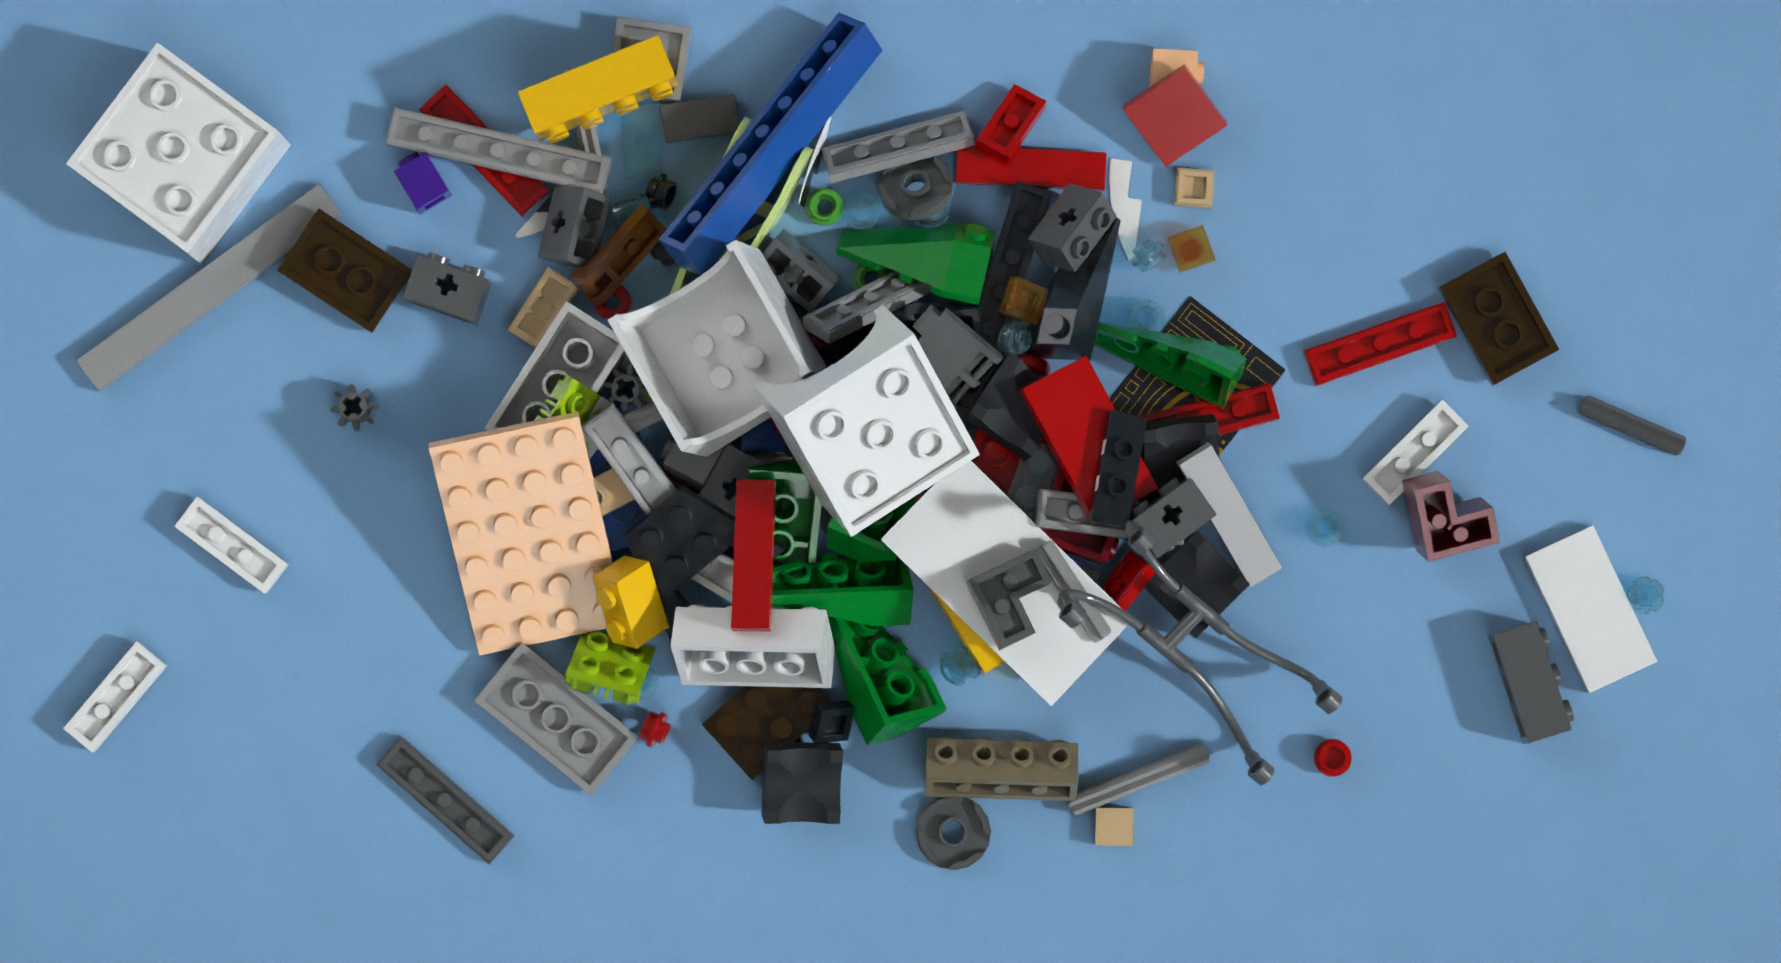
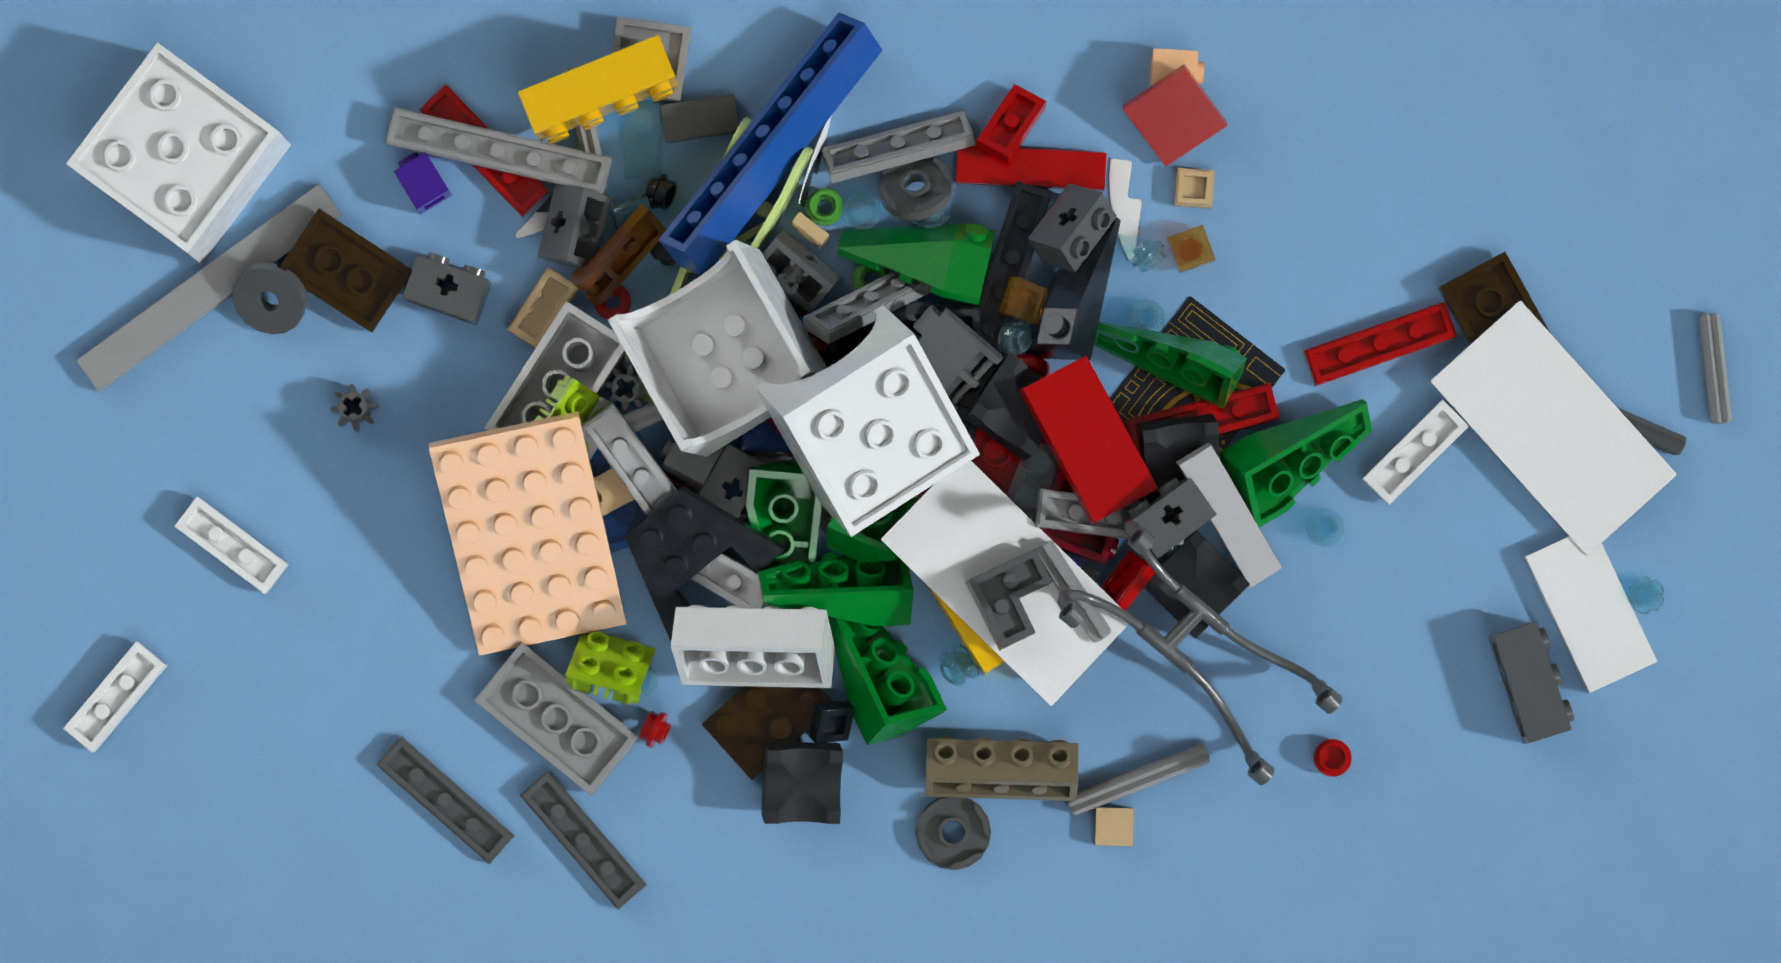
(257, 311): none -> dark grey tile
(583, 840): none -> dark grey tile
(630, 602): yellow brick -> none
(753, 555): red tile -> none
(810, 231): none -> tan tile
(1117, 469): black plate -> none
(1282, 460): none -> green wedge
(1443, 526): brick -> none
(1553, 427): none -> white sticker
(1715, 368): none -> light grey axle

